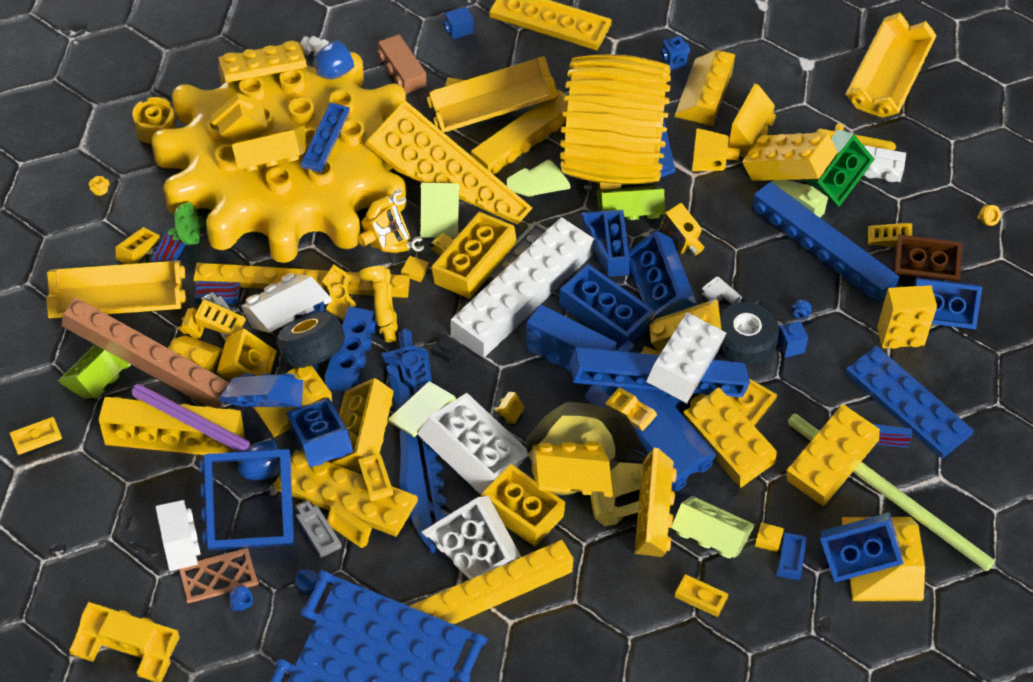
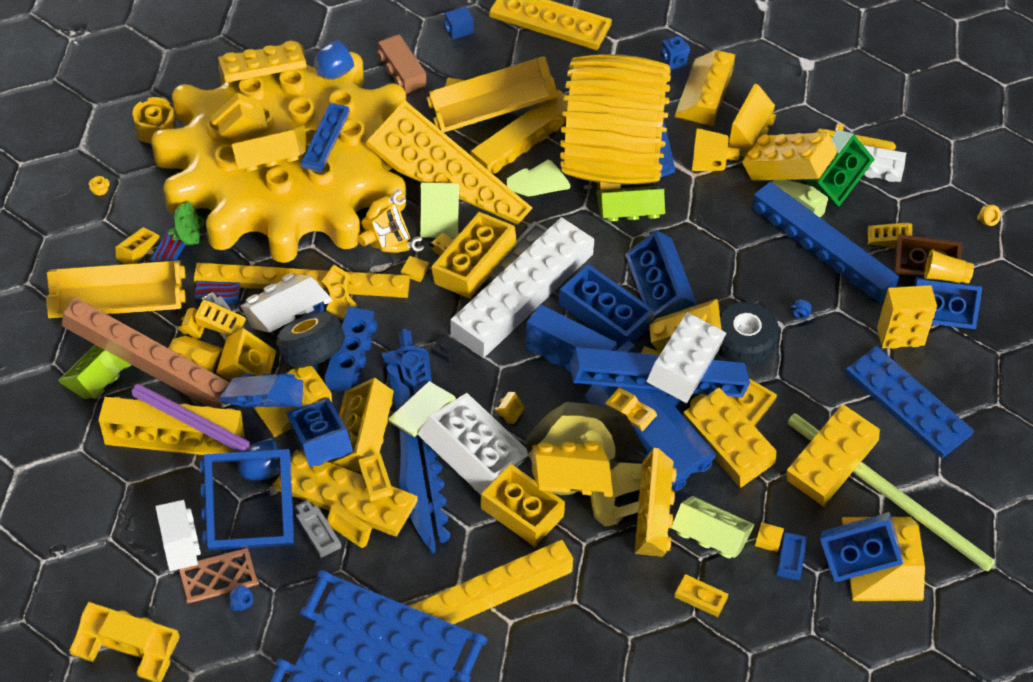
(35, 435): yellow plate -> none
(306, 581): blue tile -> none
(313, 44): white piece -> none
(384, 311): yellow piece -> none
(474, 538): white wedge -> none
(609, 240): blue wedge -> none
(682, 229): yellow torso -> none
(719, 289): white piece -> none
(792, 339): blue brick -> none
(890, 66): yellow panel -> none
(894, 435): blue tile -> none
(948, 268): none -> yellow plant

